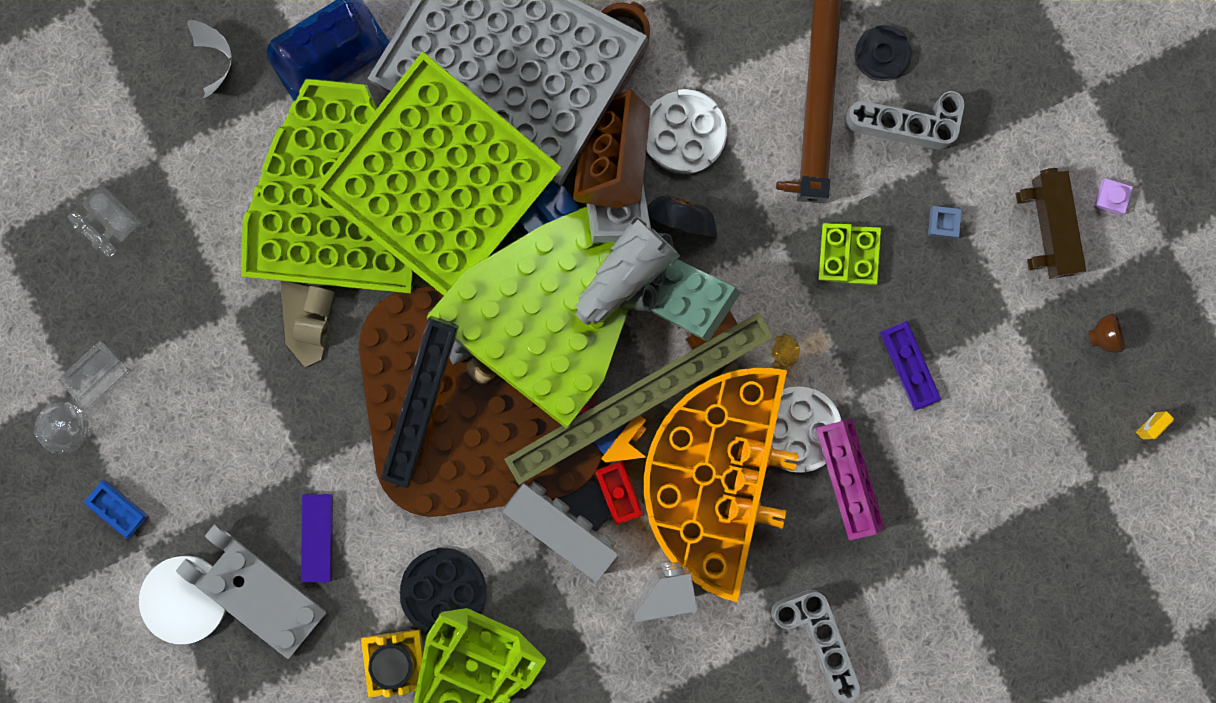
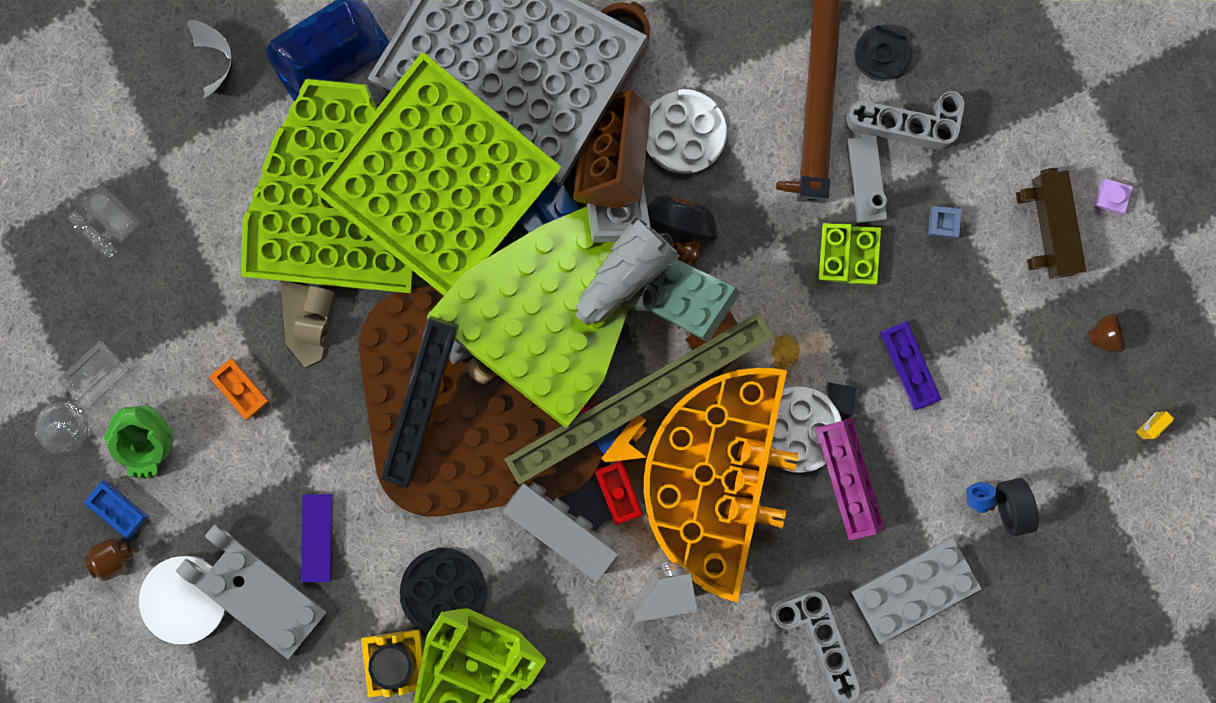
(109, 559): none -> reddish brown head
(139, 440): none -> bright green helmet
(239, 389): none -> orange plate
(688, 250): none -> reddish brown plant
(842, 397): none -> black tile
(866, 180): none -> light grey piece
(915, 590): none -> light grey plate
(981, 496): none -> blue tile
(1017, 507): none -> black tyre

